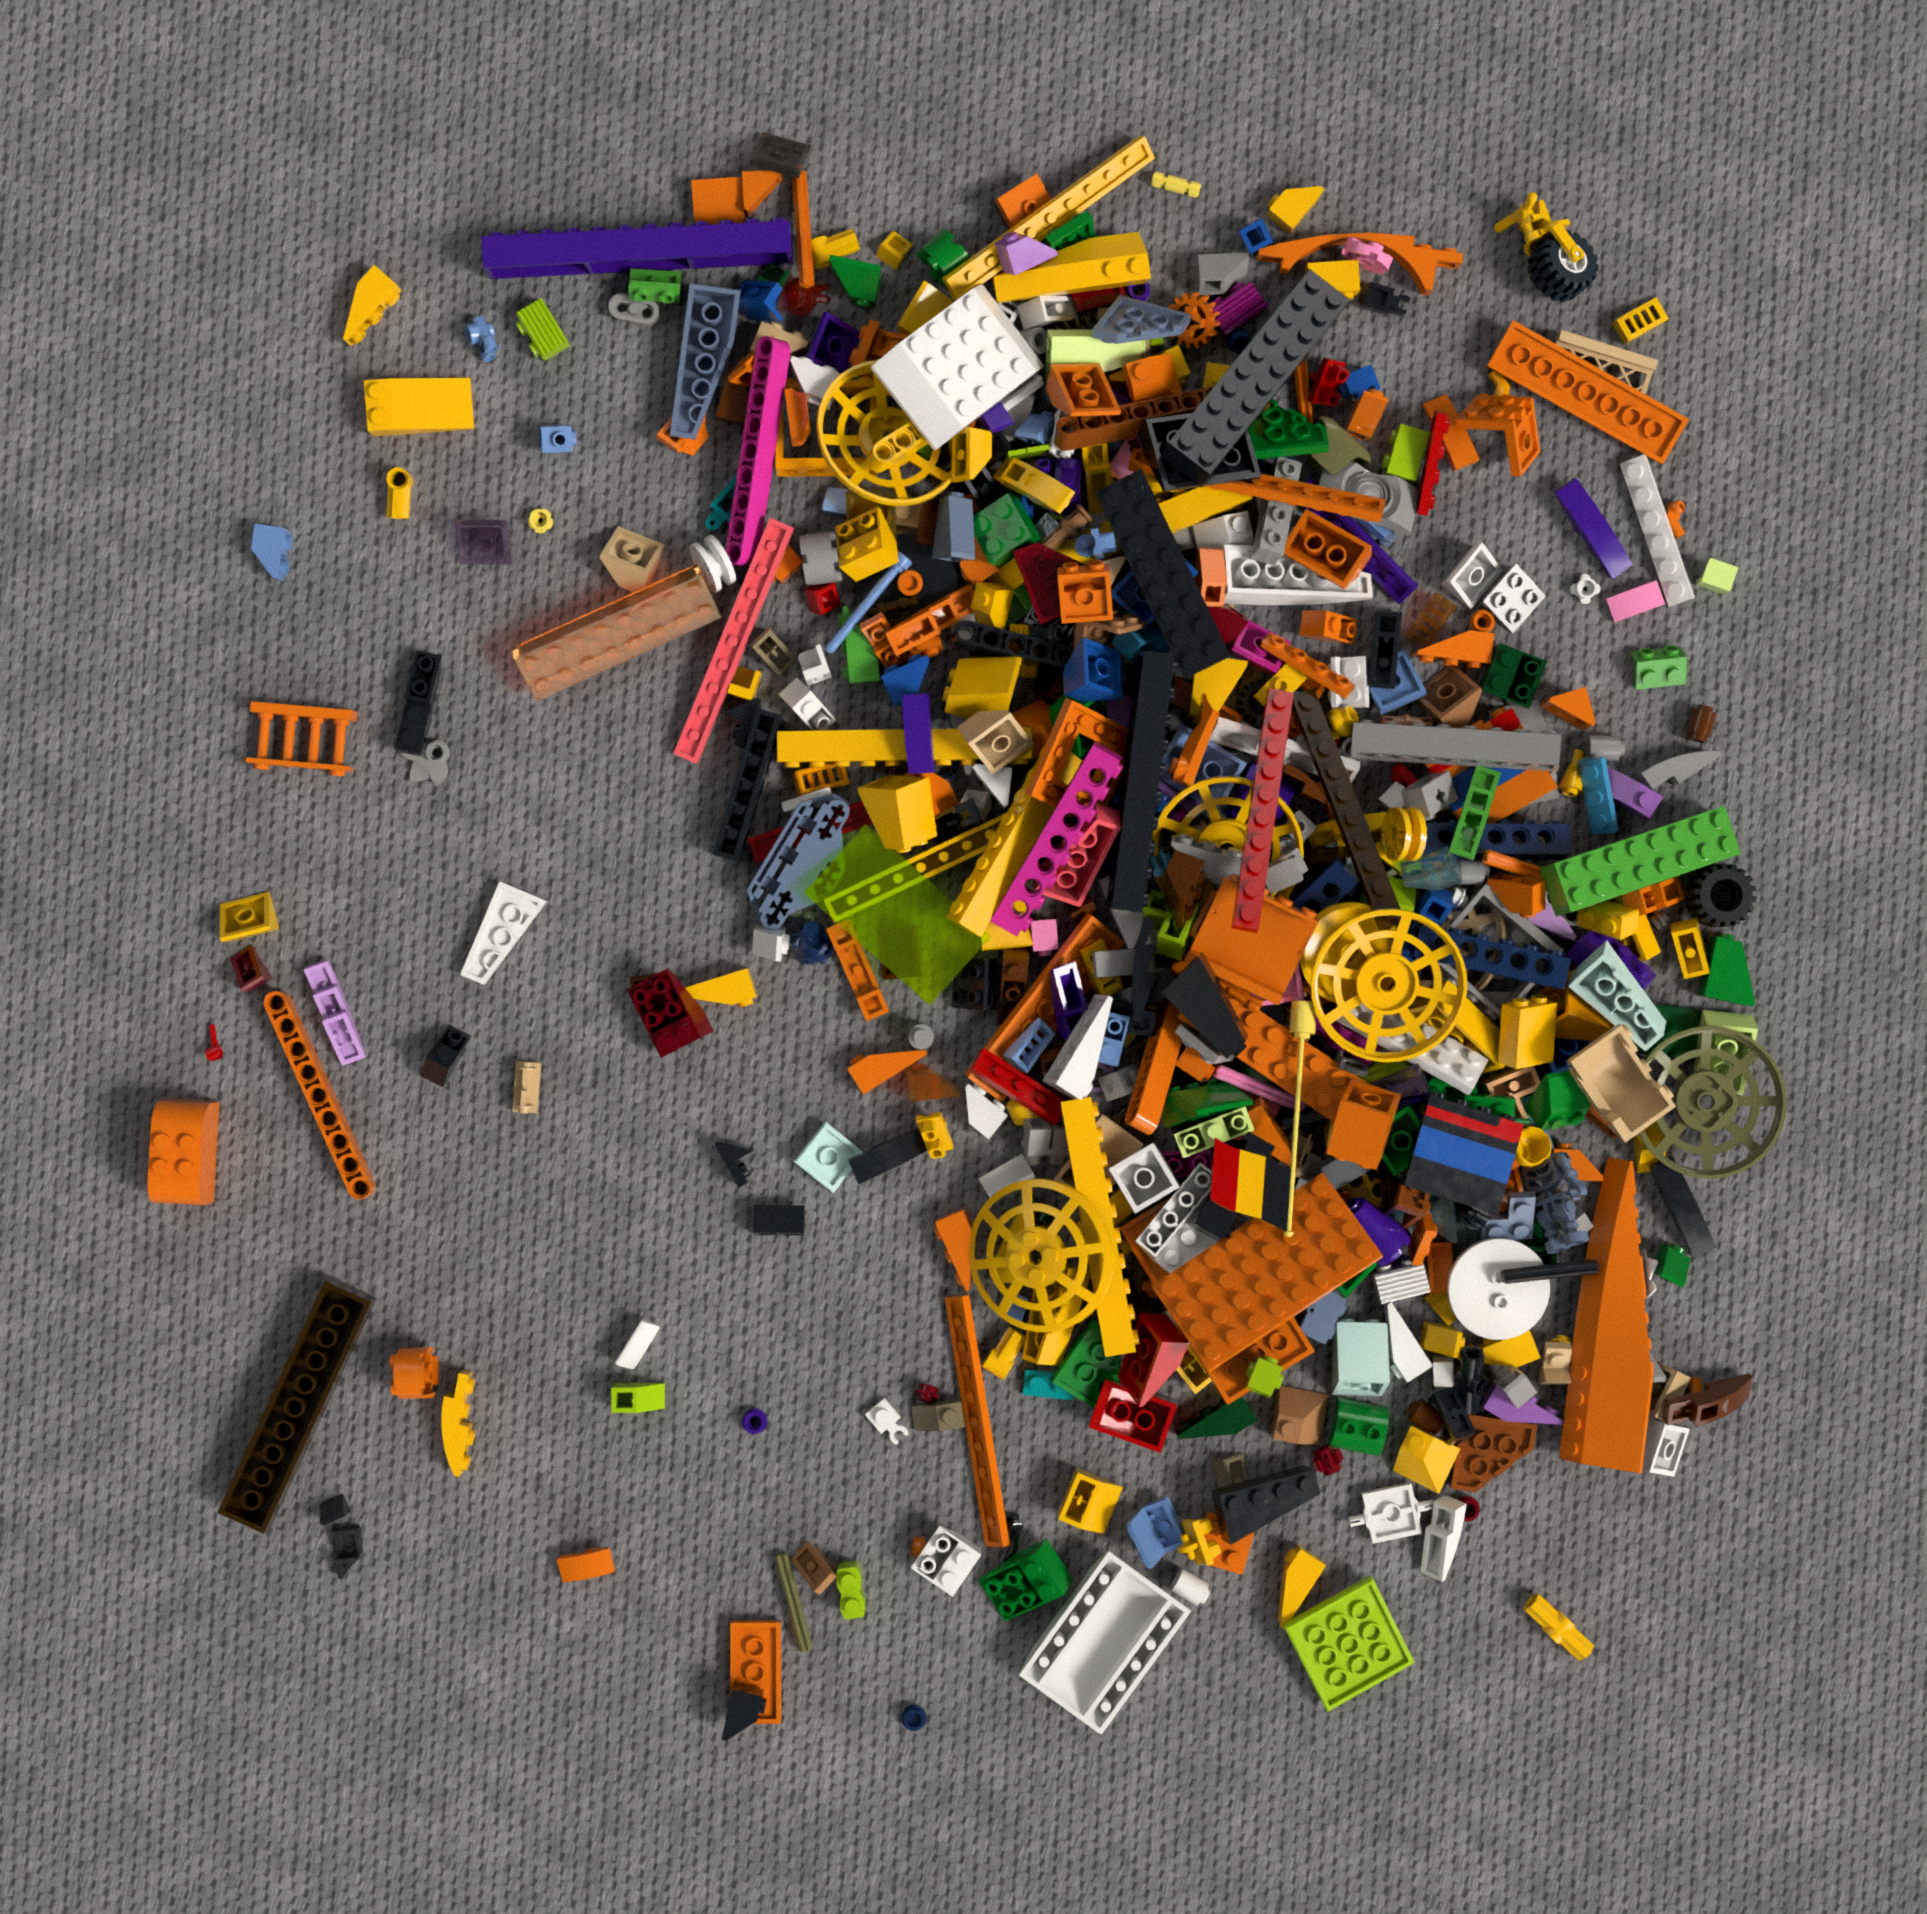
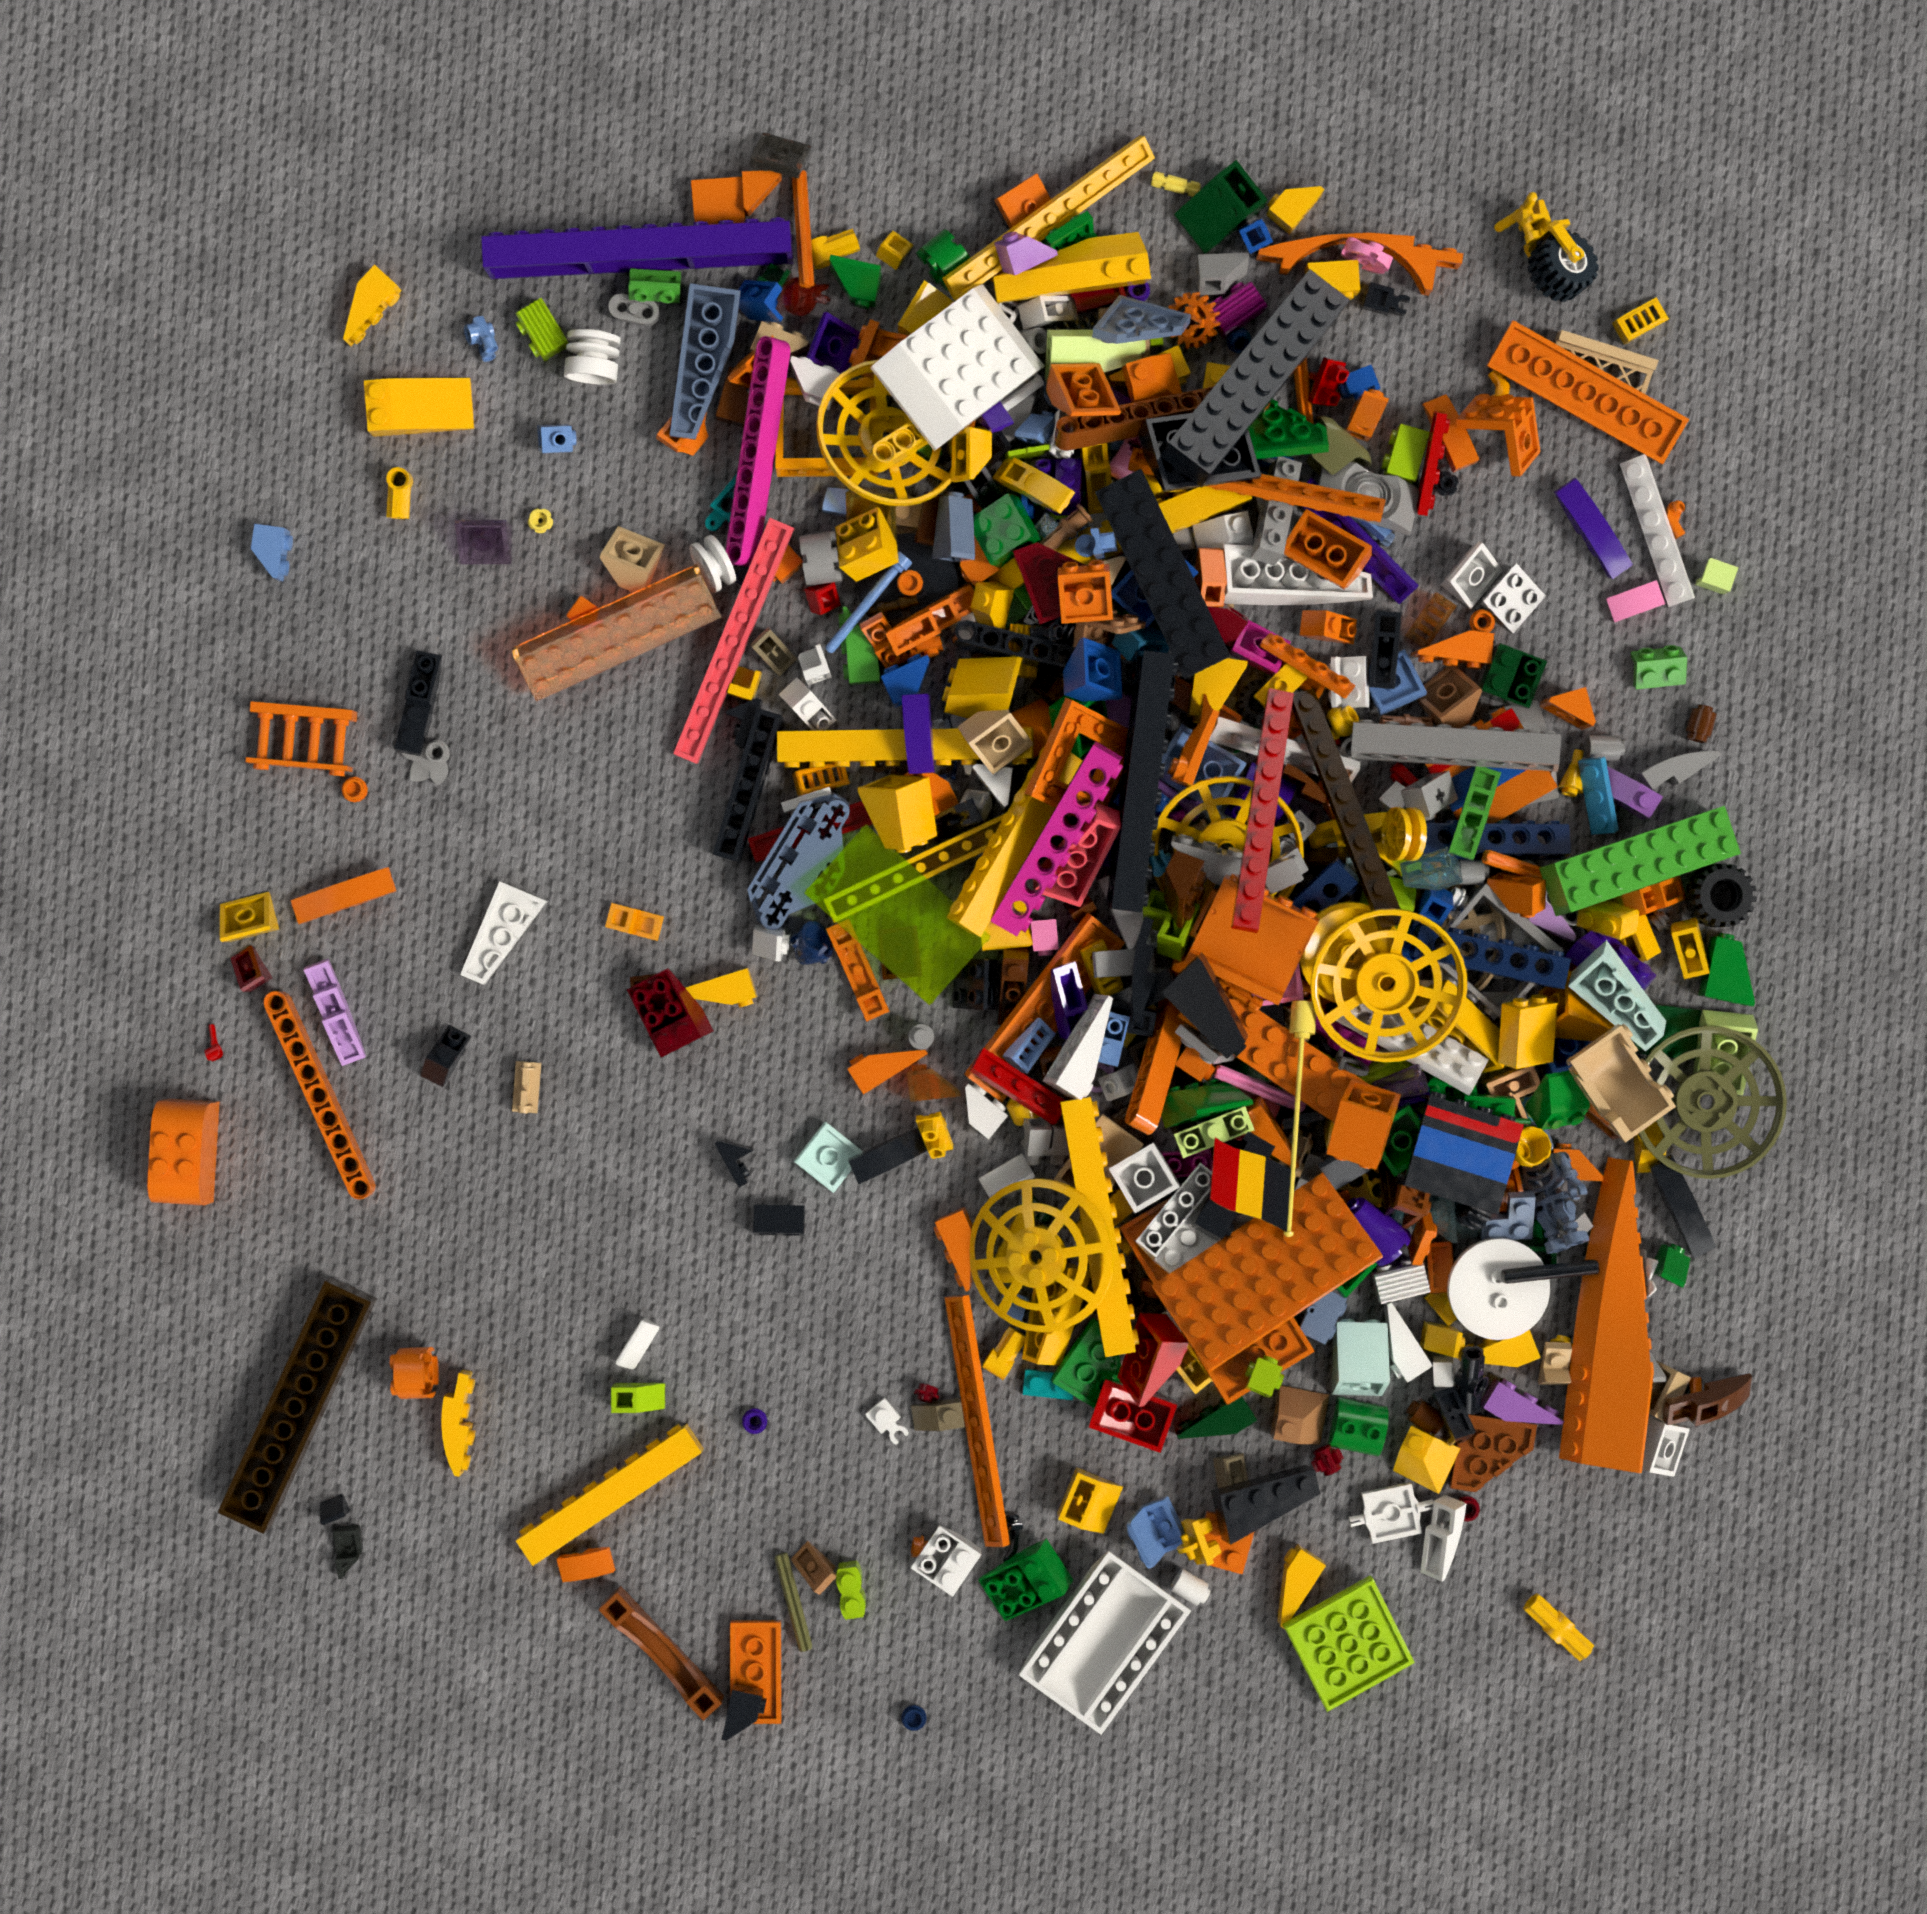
(343, 895): none -> orange slope
(354, 789): none -> orange plate
(580, 608): none -> orange slope
(592, 351): none -> white wheel
(609, 1494): none -> yellow brick
(634, 921): none -> light orange slope
(637, 1625): none -> dark orange arch
(797, 416): orange slope -> none
(1221, 207): none -> dark green slope
(1449, 490): none -> black plate
(1514, 1386): light grey slope -> none
(1592, 588): white plate -> none

